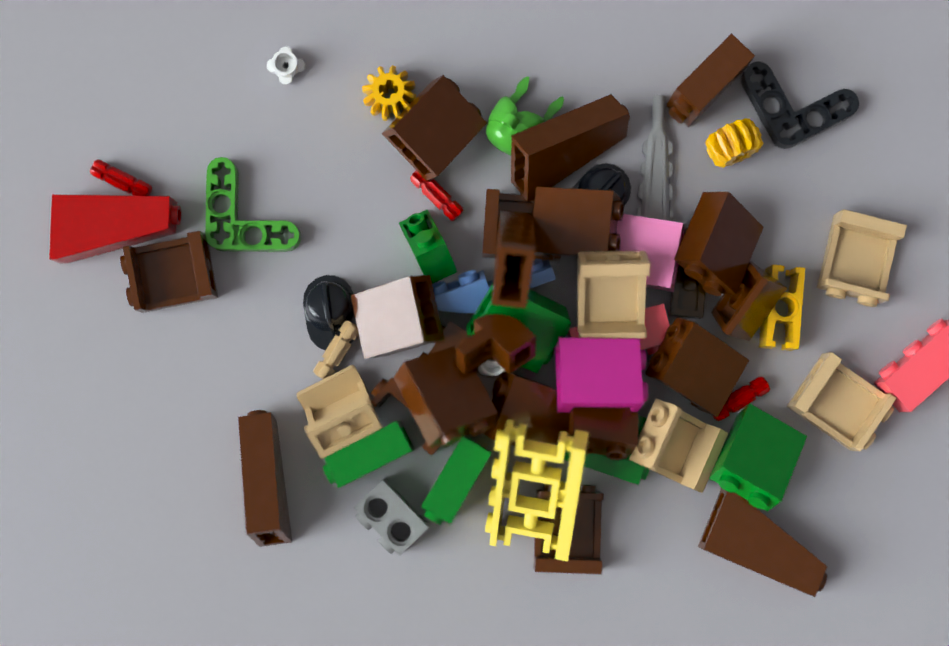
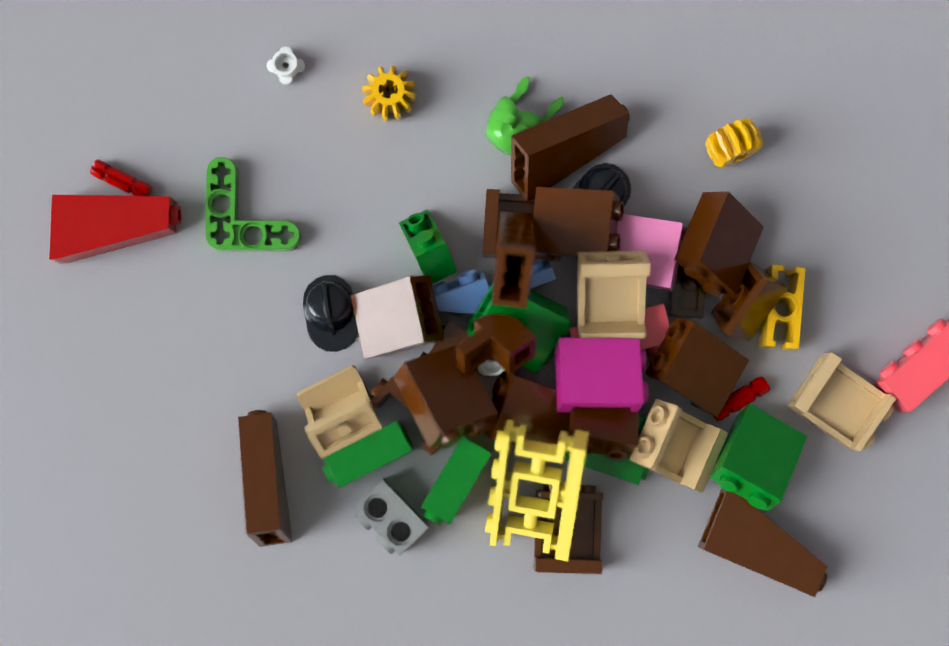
(169, 273): reddish brown panel -> none
(336, 350): tan axle -> none
(435, 127): reddish brown brick -> none
(438, 196): red axle -> none
(656, 169): light grey sword -> none
(709, 80): reddish brown brick -> none
(786, 116): black beam -> none
(859, 257): tan panel -> none

